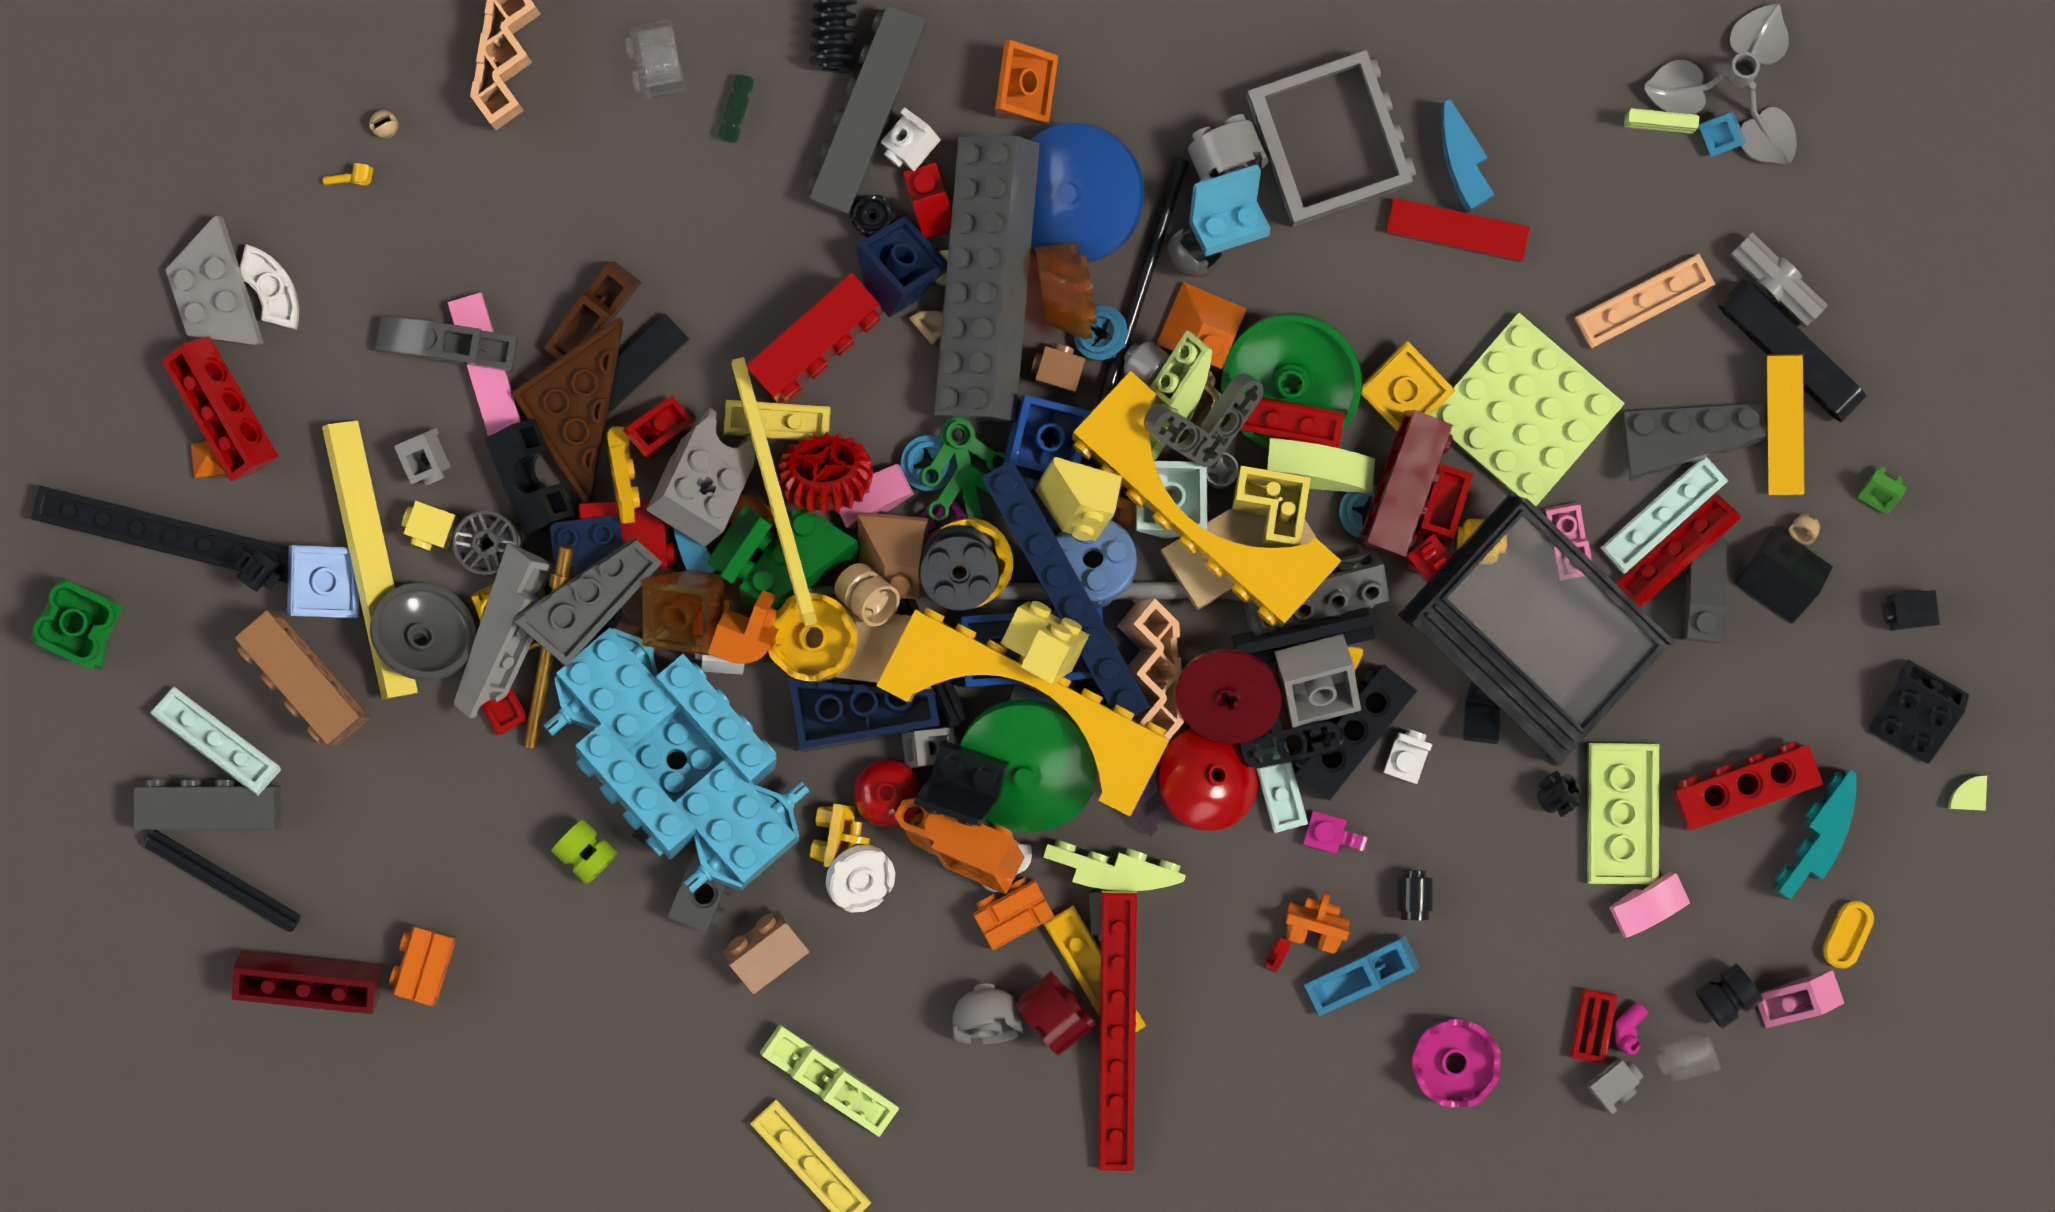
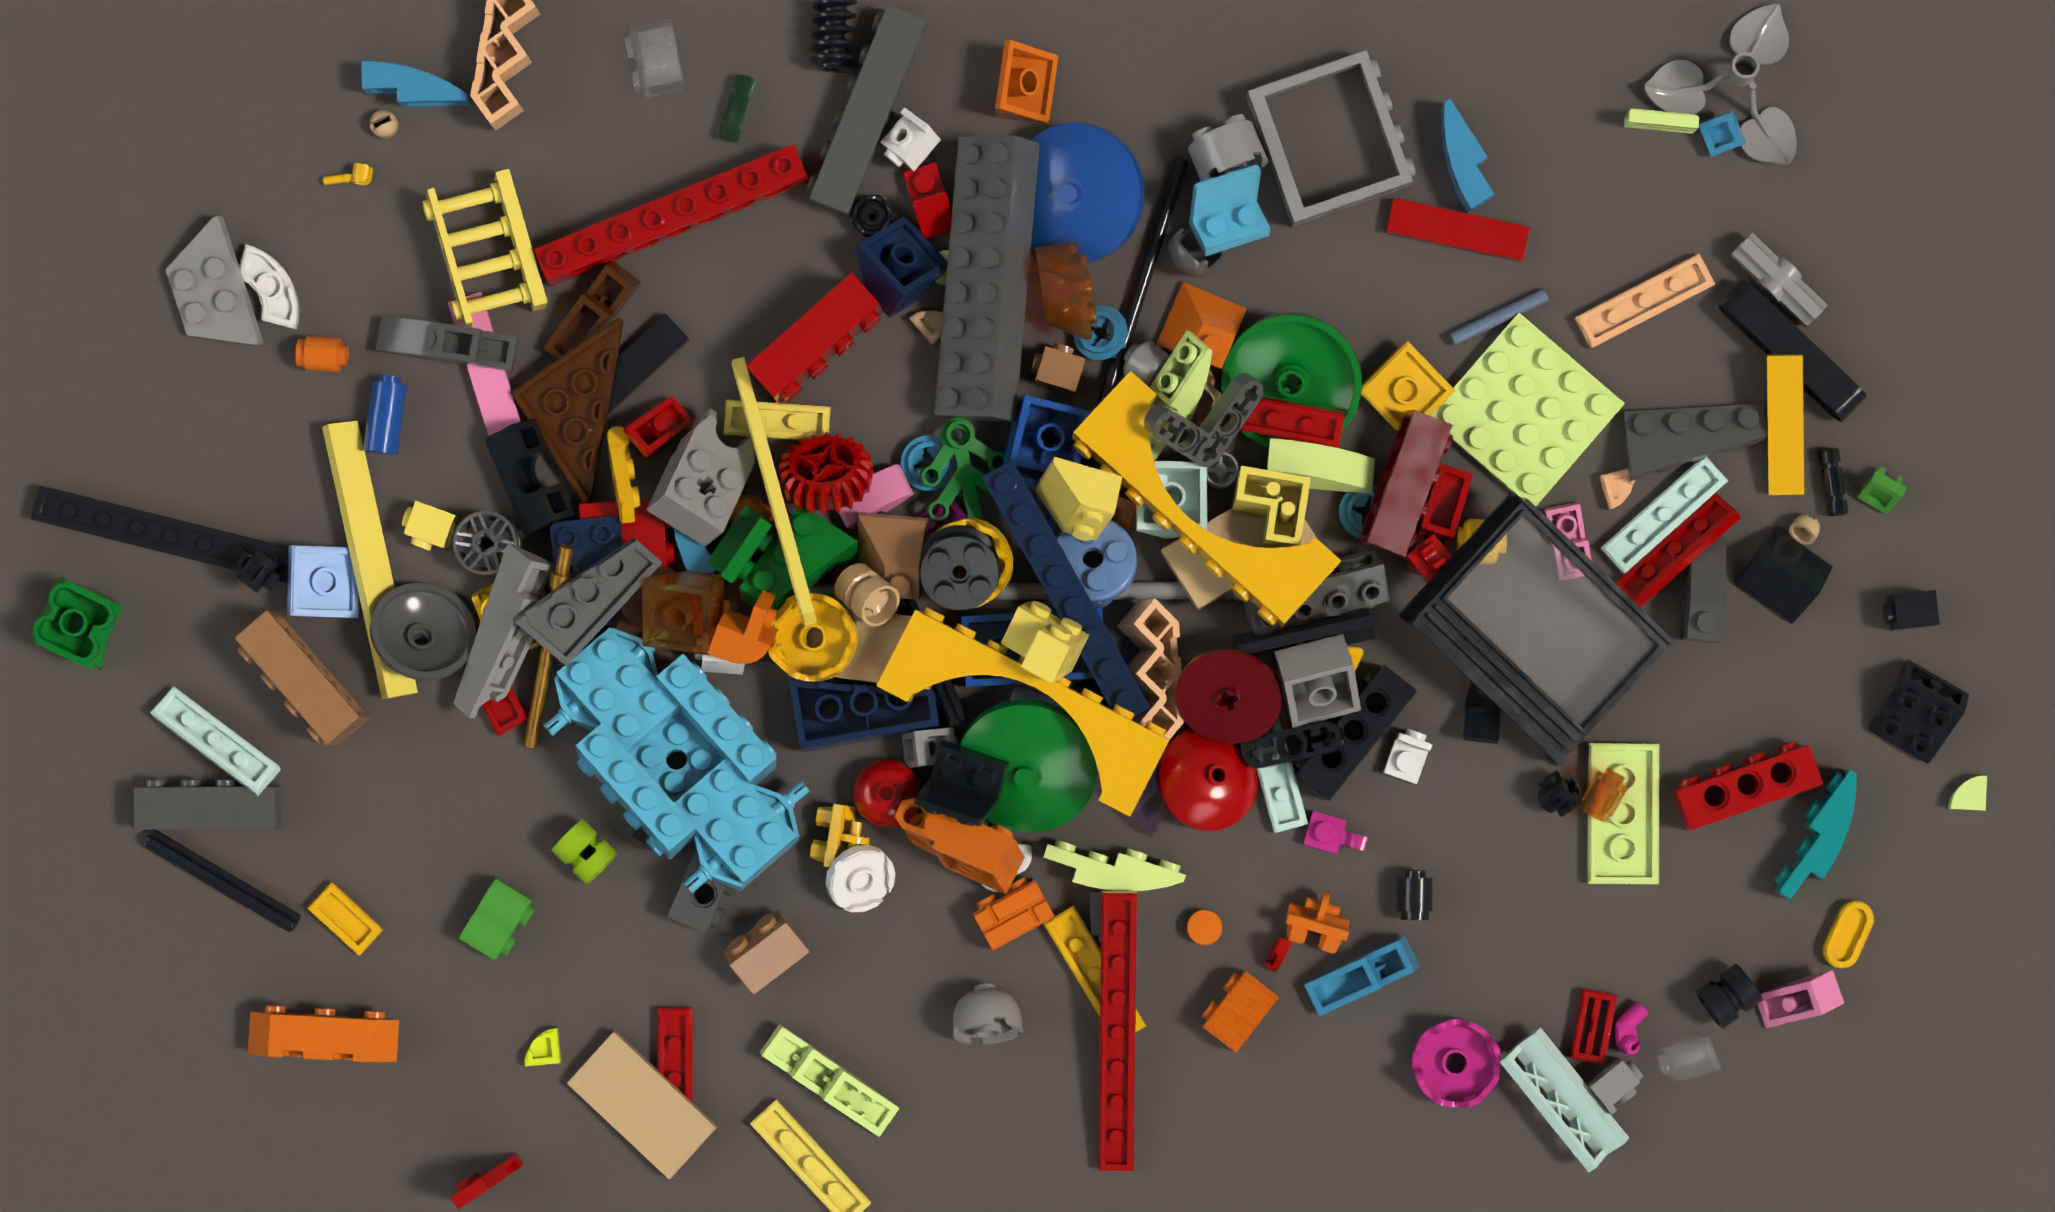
(205, 461): orange slope -> none
(219, 408): red brick -> none
(306, 982): dark red brick -> none
(321, 354): none -> orange brick
(323, 1035): none -> orange brick
(345, 918): none -> yellow tile
(385, 416): none -> blue brick
(411, 85): none -> dark azure slope
(412, 456): light grey brick -> none
(422, 965): orange brick -> none
(477, 1185): none -> red wing
(497, 919): none -> bright green brick
(519, 258): none -> light yellow fence
(544, 1049): none -> neon yellow tile
(642, 1105): none -> tan tile
(671, 215): none -> red brick
(675, 1047): none -> red tile
(1054, 1013): dark red brick -> none
(1204, 927): none -> orange tile
(1239, 1010): none -> orange brick
(1498, 317): none -> sand blue bar
(1566, 1095): none -> light aqua fence
(1604, 795): none -> clear orange brick
(1616, 487): none -> light nougat tile
(1649, 906): bright pink slope -> none
(1833, 482): none -> black axle

